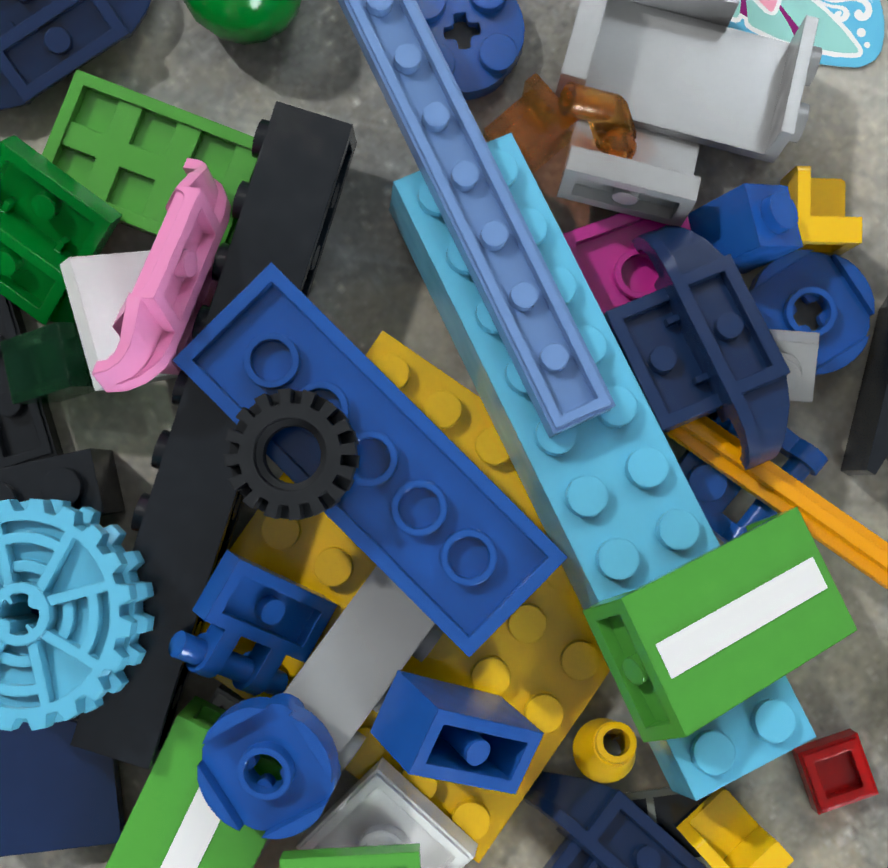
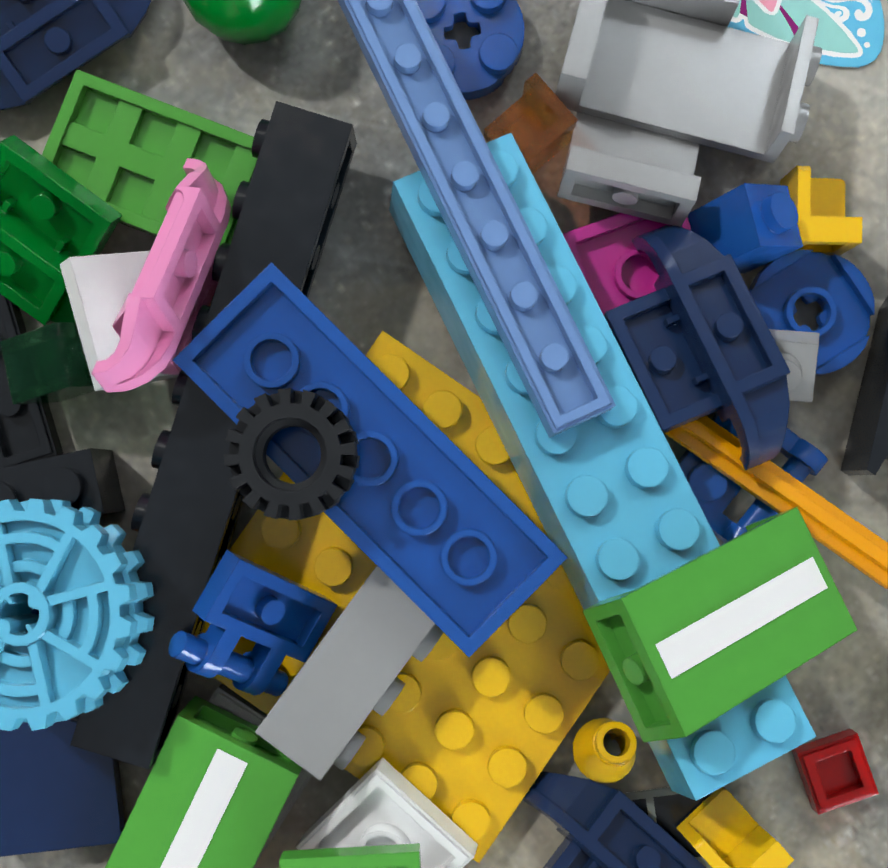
(291, 736): blue plate -> none
(455, 733): blue brick -> none
(606, 115): clear orange arm -> none

